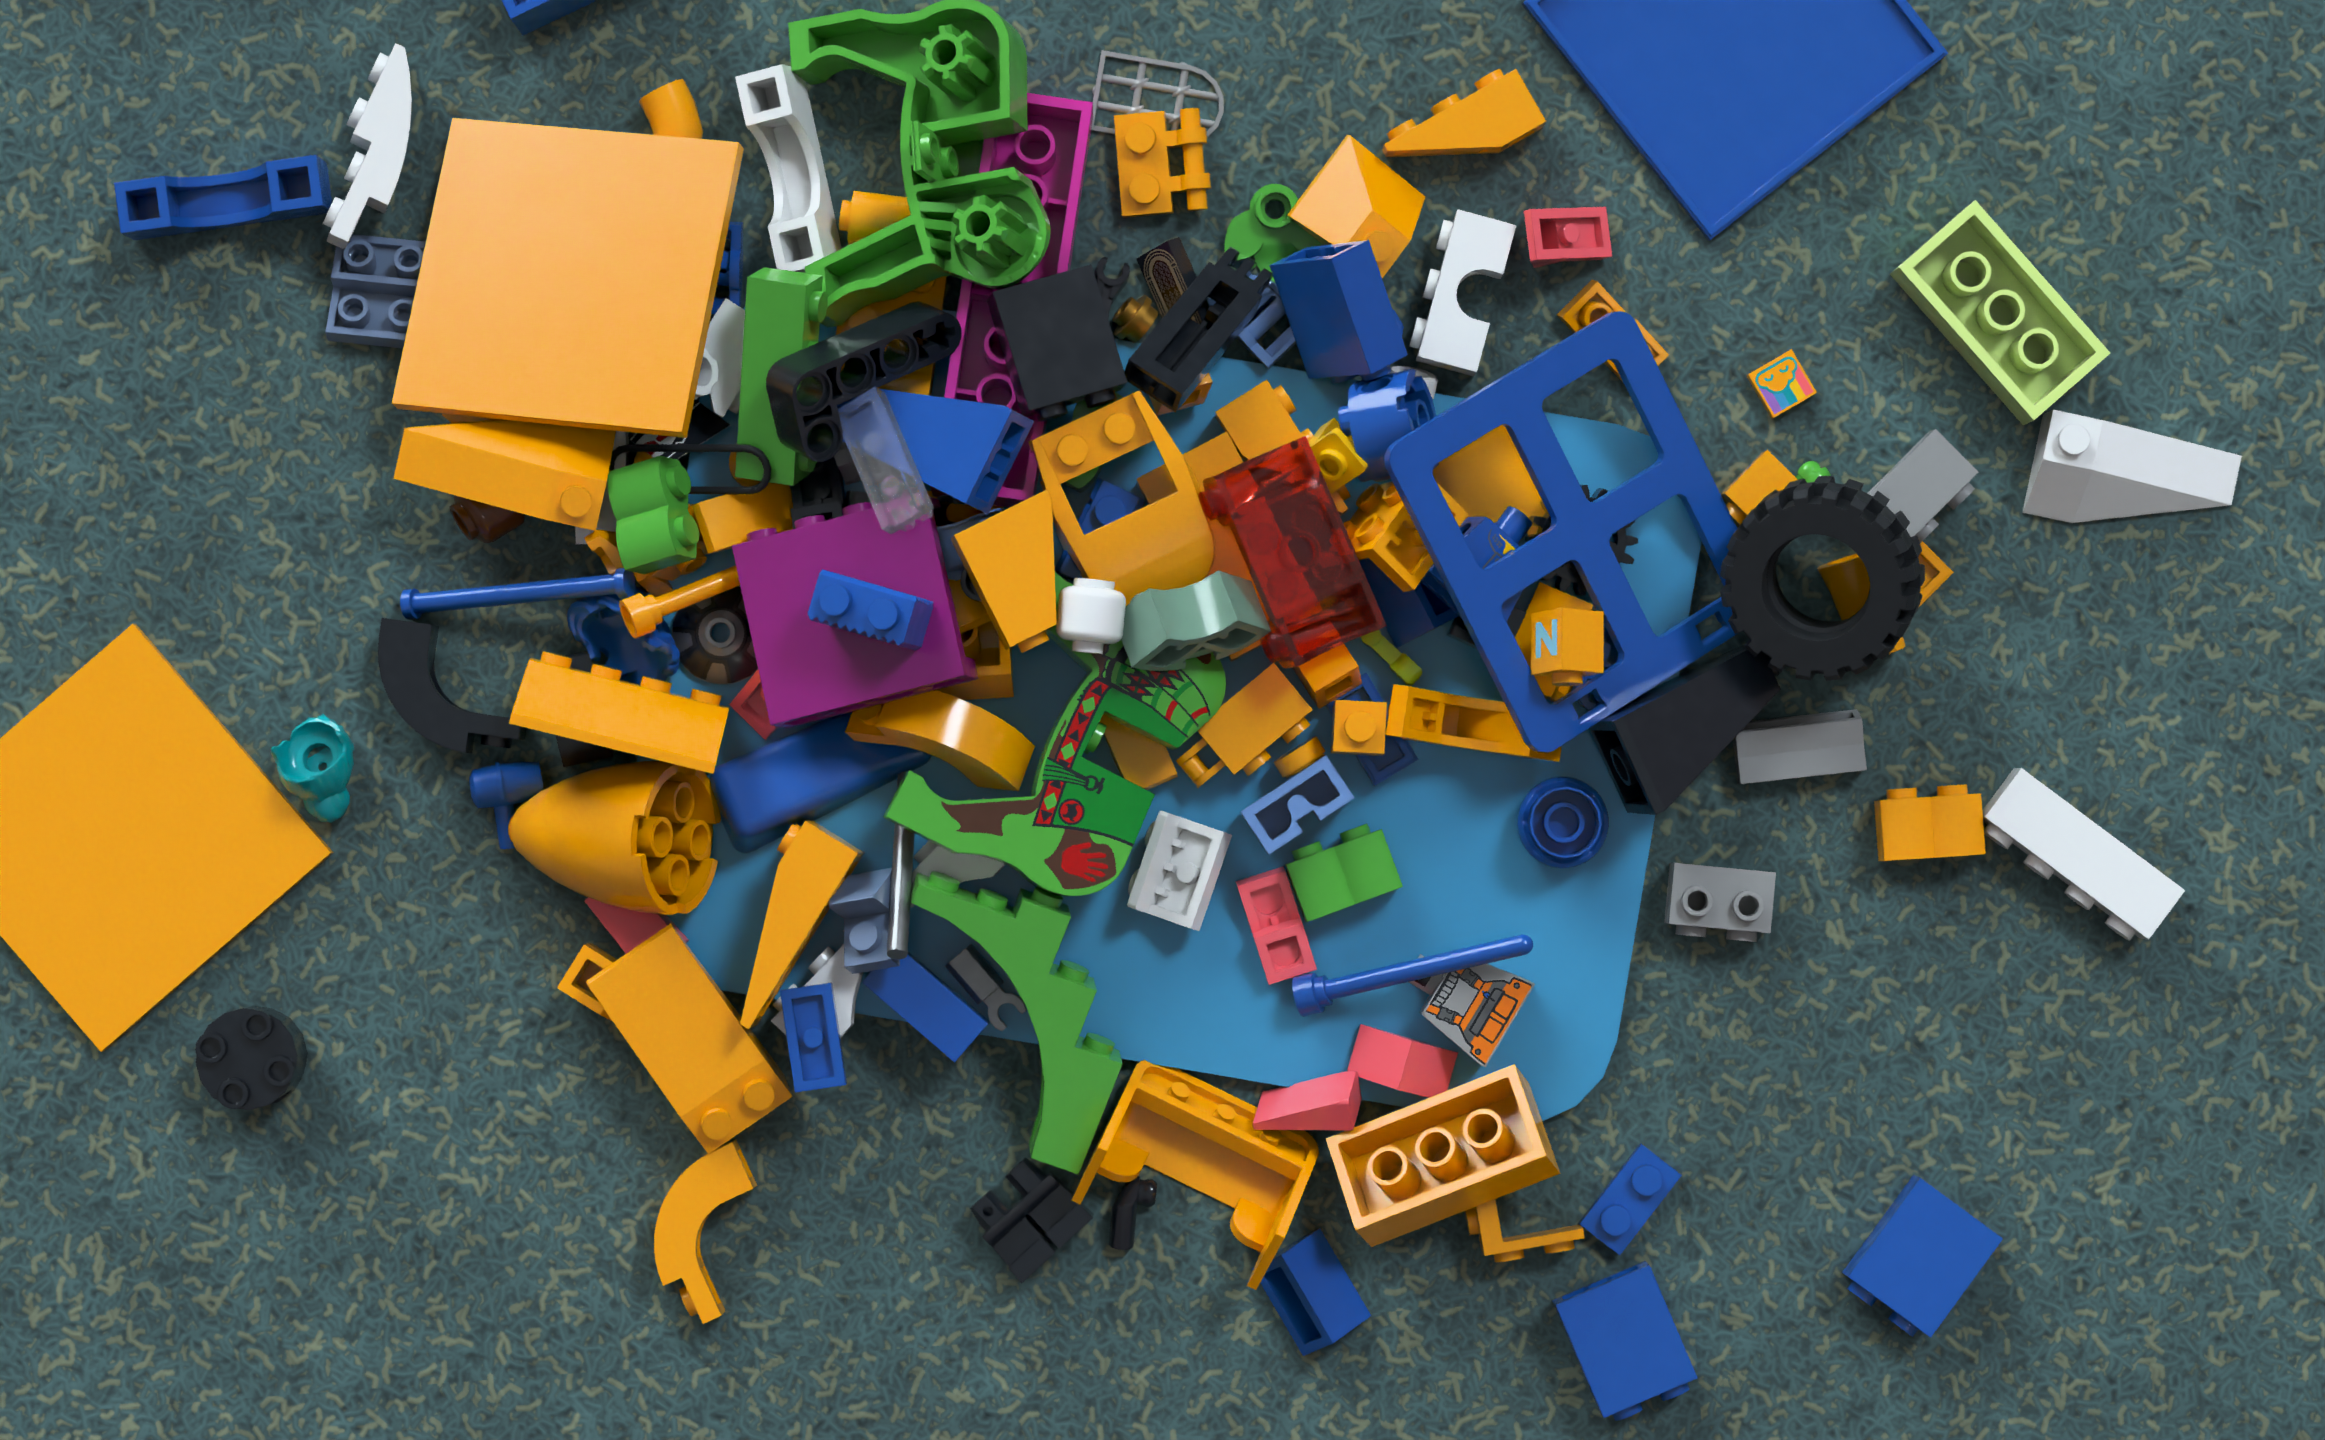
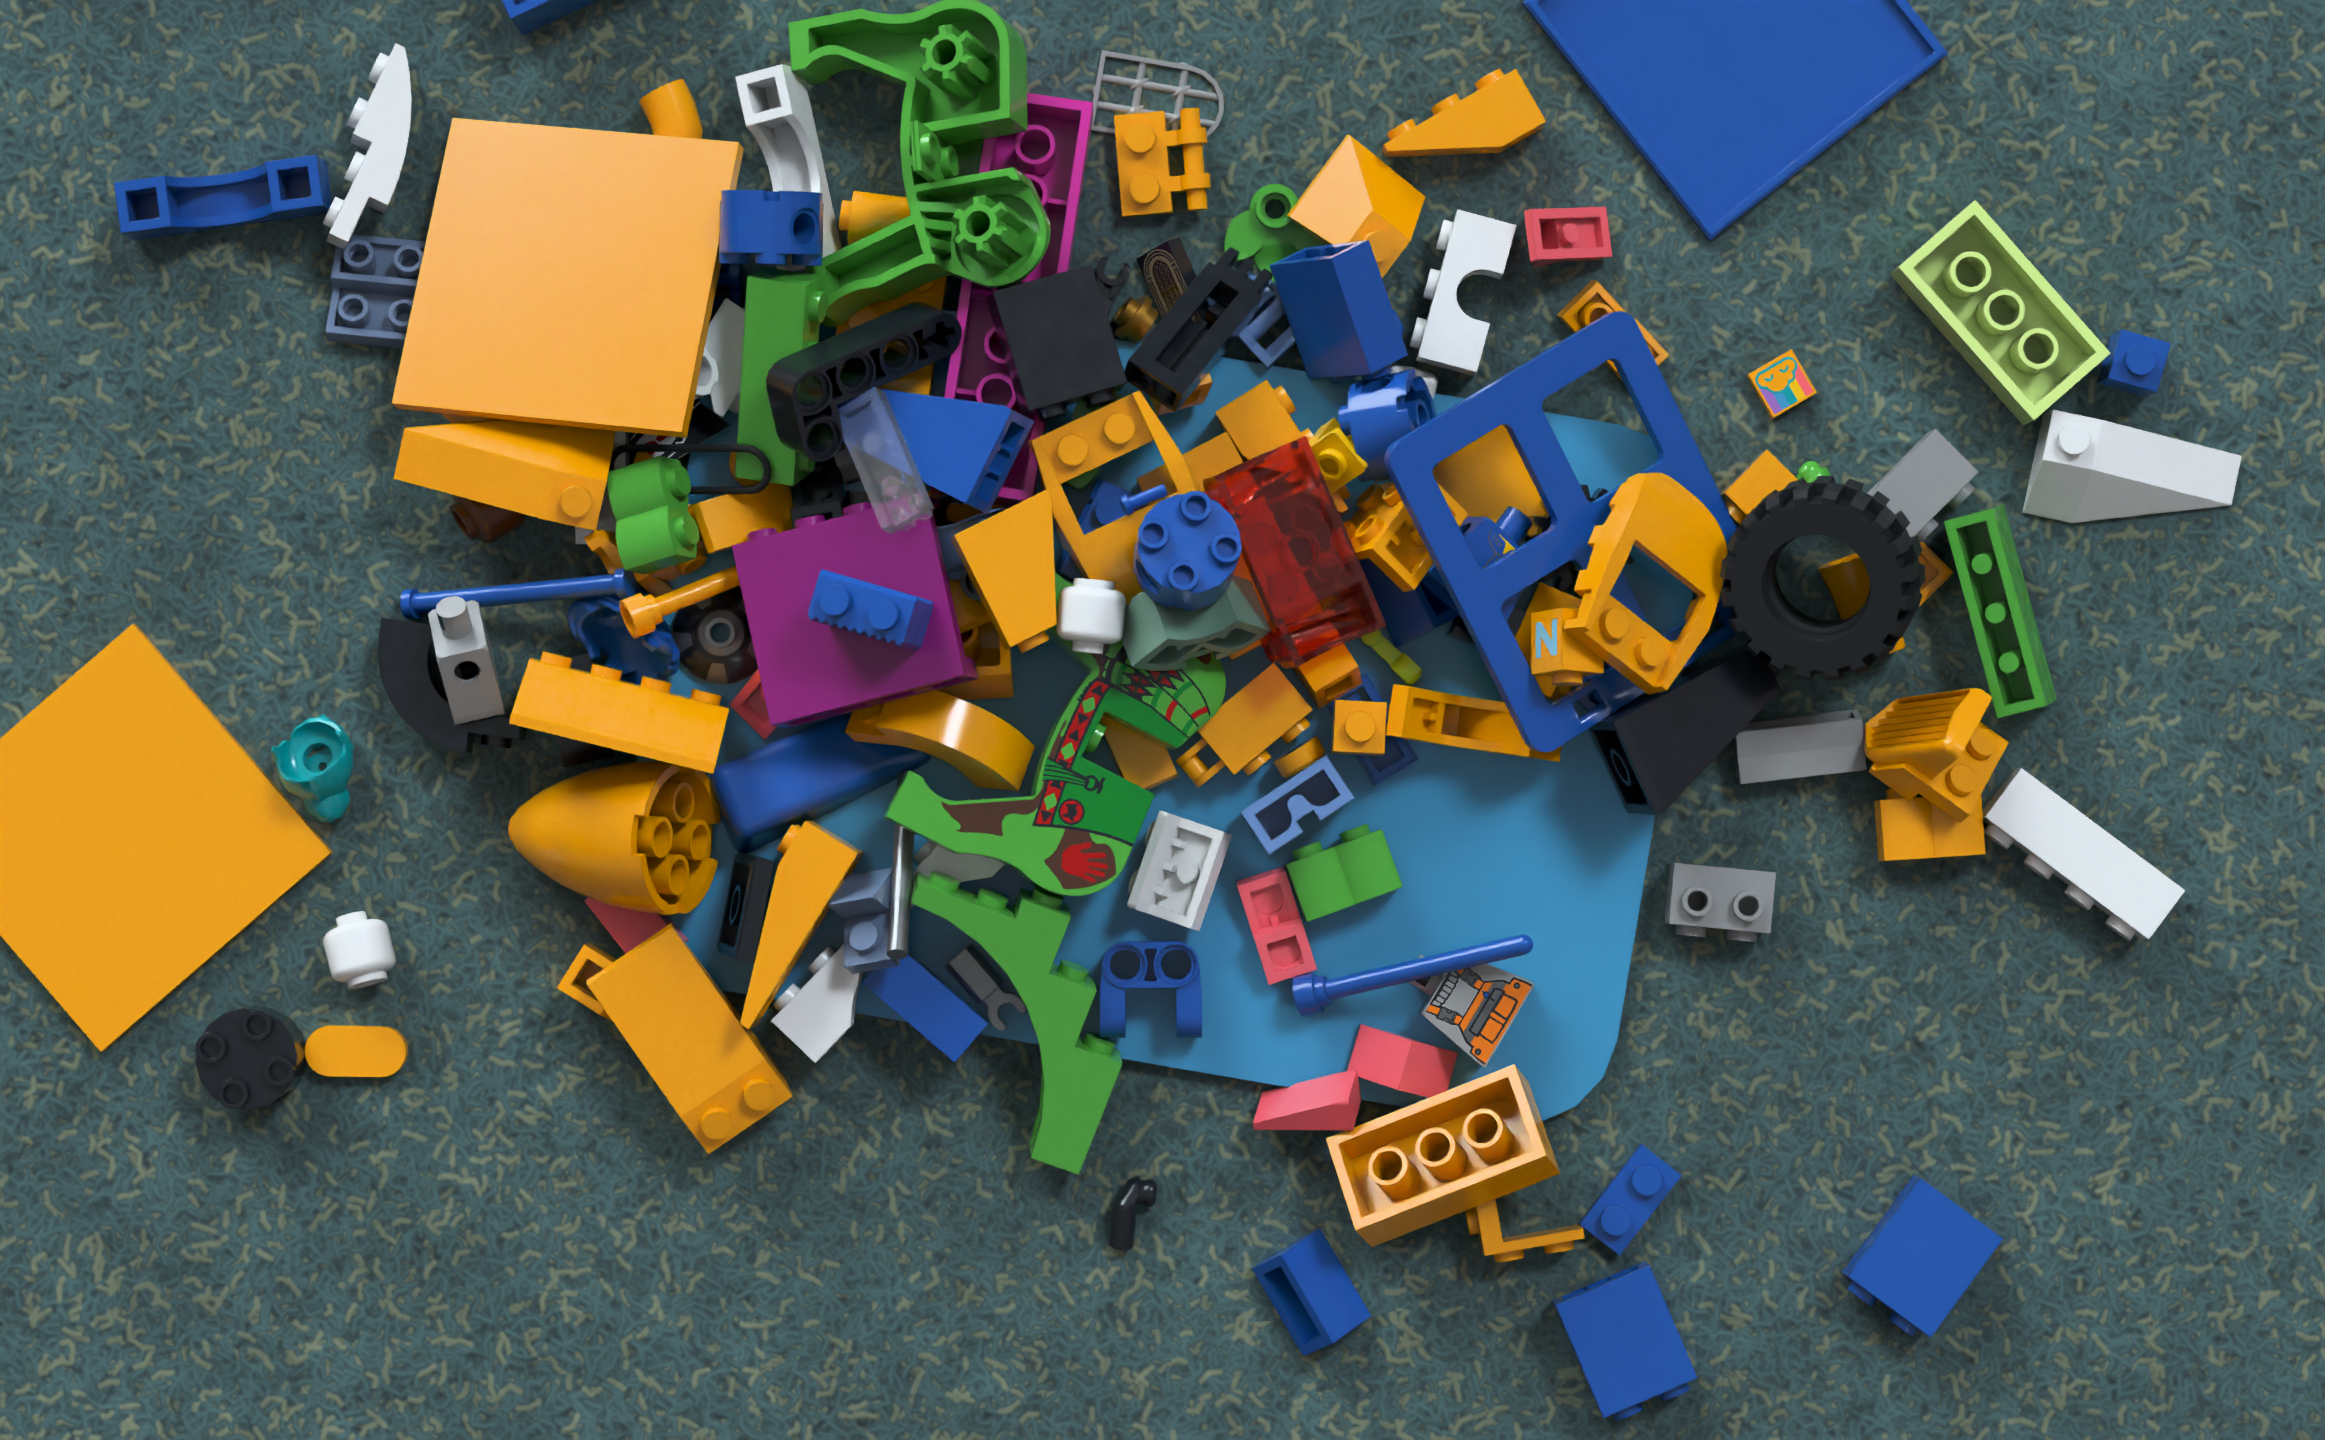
(356, 1051): none -> light orange tile
(359, 950): none -> white head
(458, 637): none -> light grey torso
(503, 787): blue piece -> none
(681, 1220): light orange arch -> none
(745, 906): none -> black tile
(771, 227): none -> blue brick
(813, 1037): blue plate -> none
(1014, 1234): black hips -> none
(1142, 498): none -> blue piece
(1150, 976): none -> blue piece
(1186, 551): none -> blue brick
(1211, 1146): light orange windscreen -> none
(1563, 822): blue piece -> none
(1681, 538): none -> light orange slope
(1935, 748): none -> light orange piece
(2000, 611): none -> bright green brick
(2134, 363): none -> blue brick

